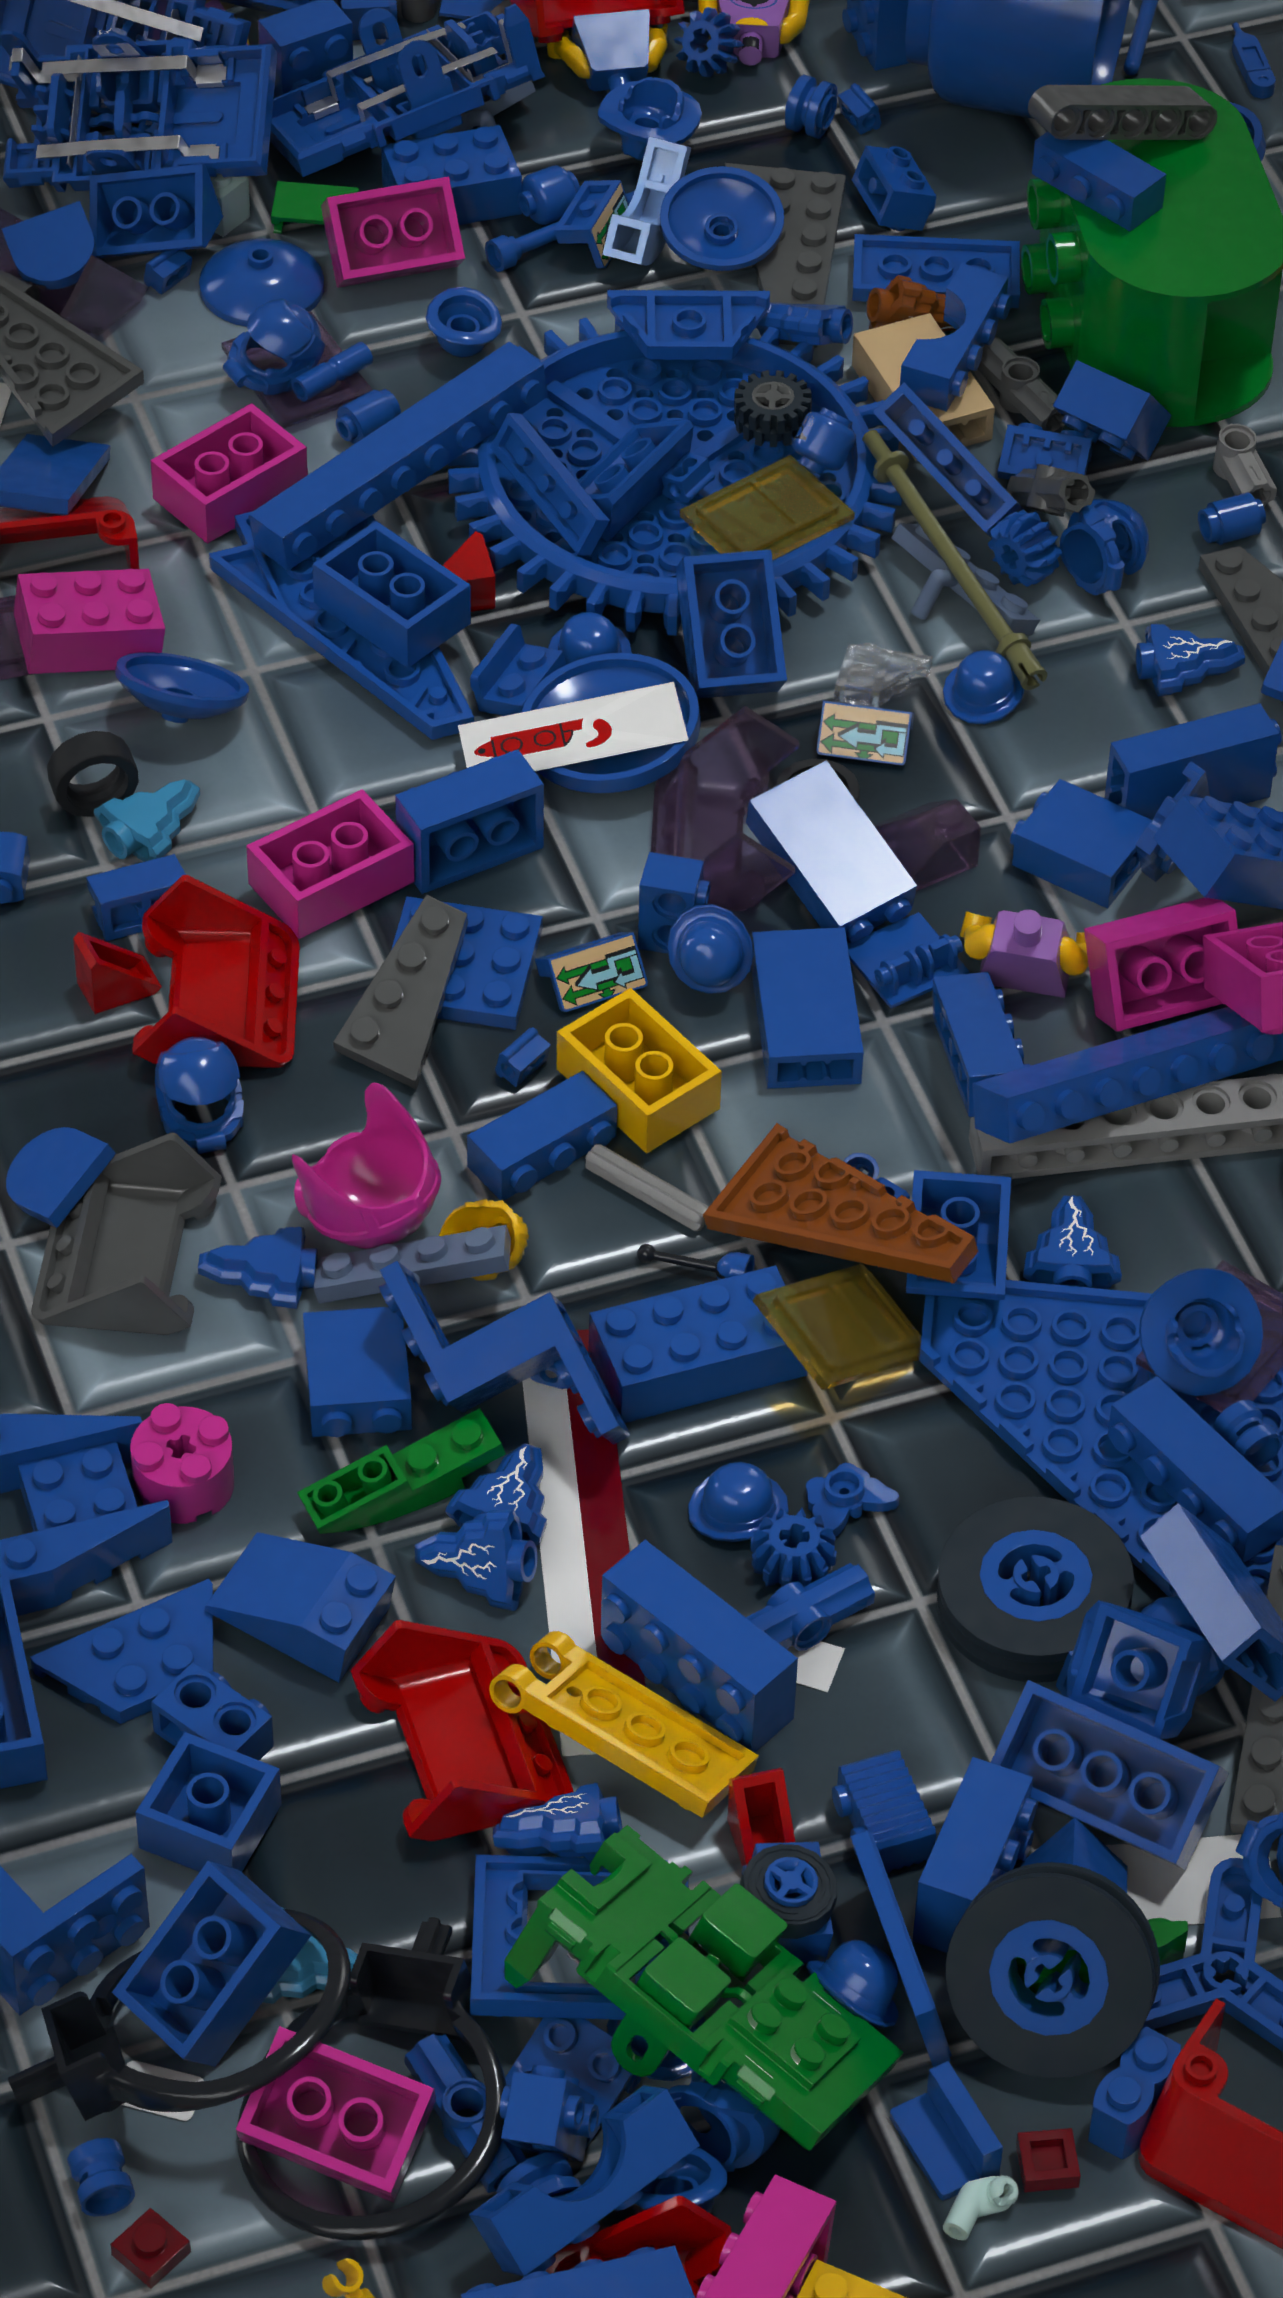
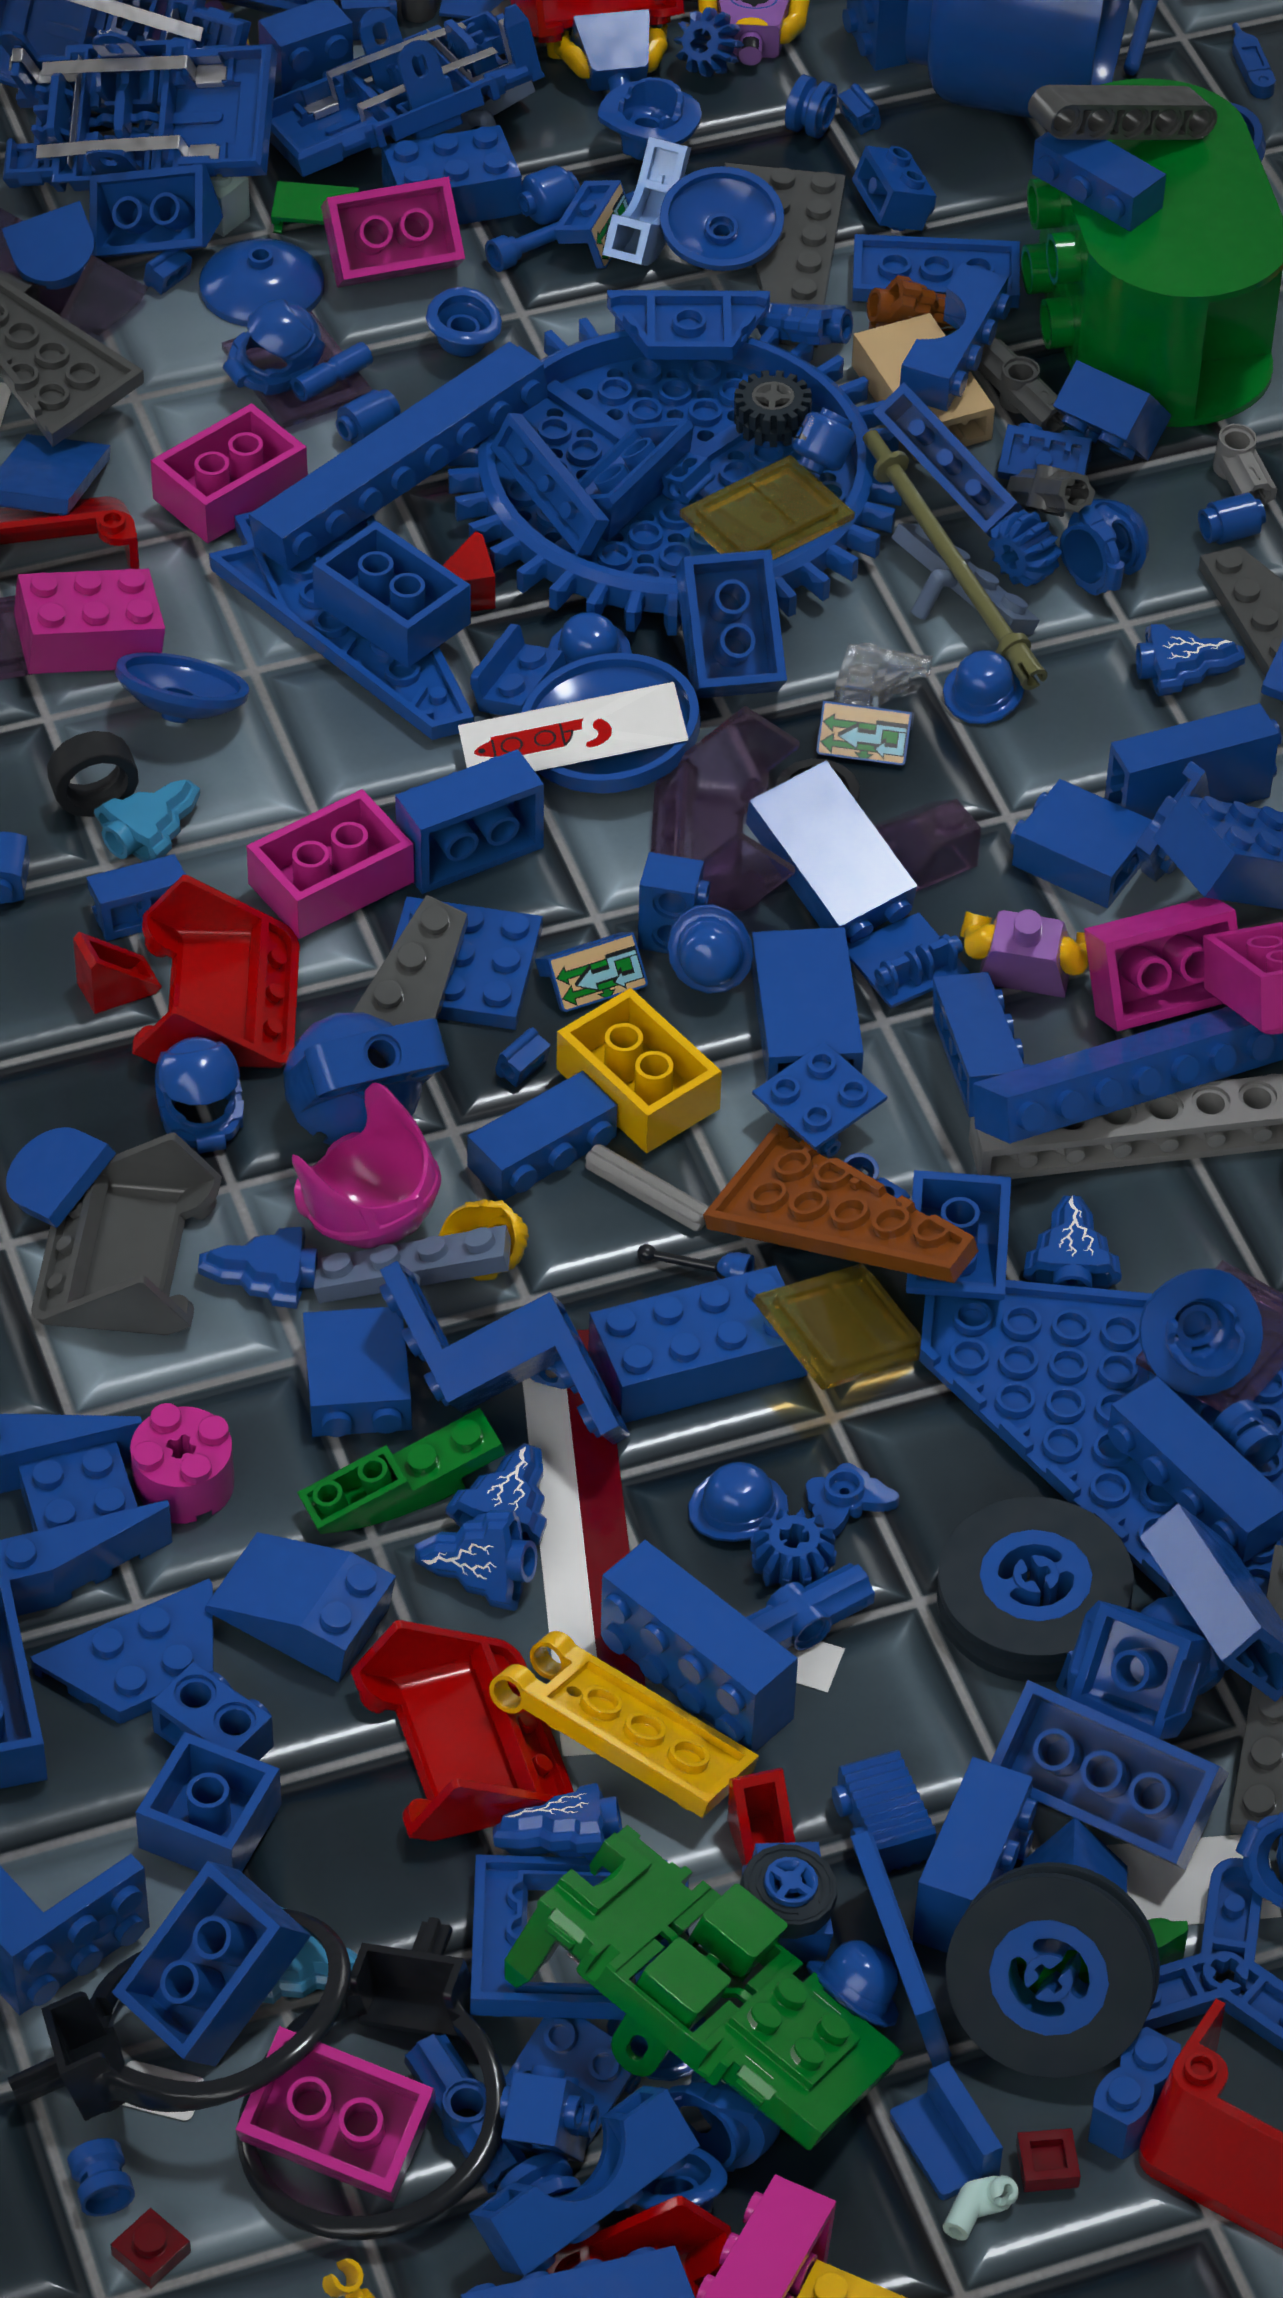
(345, 1055): none -> blue piece
(820, 1097): none -> blue hinge

